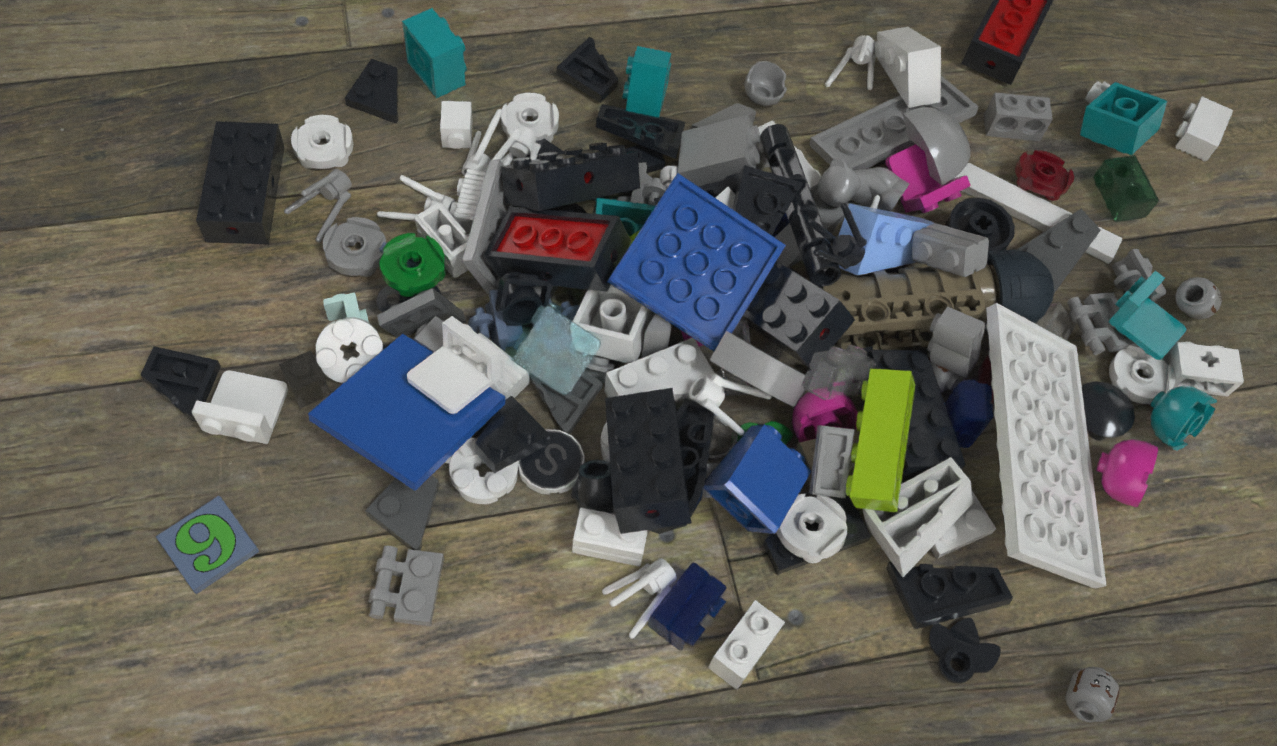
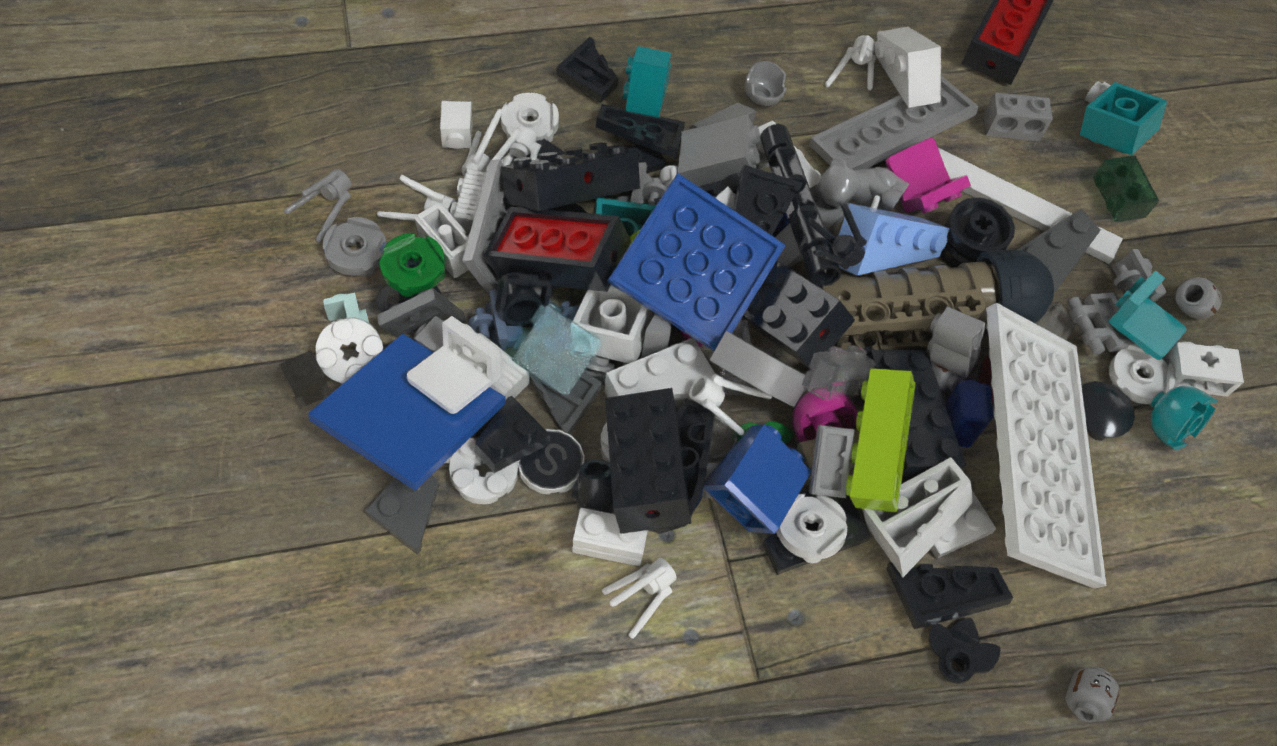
(180, 377): black wing -> none
(207, 544): sand blue tile -> none
(241, 183): black brick -> none
(242, 407): white bracket -> none
(322, 156): white plate -> none
(376, 91): black wing -> none
(417, 590): light grey plate -> none
(434, 52): teal brick -> none
(687, 607): clear blue brick -> none
(746, 644): white brick -> none
(941, 139): light grey brick -> none
(950, 249): light grey brick -> none
(1043, 174): dark red plate -> none
(1127, 470): dark pink cylinder -> none
(1203, 128): white brick -> none

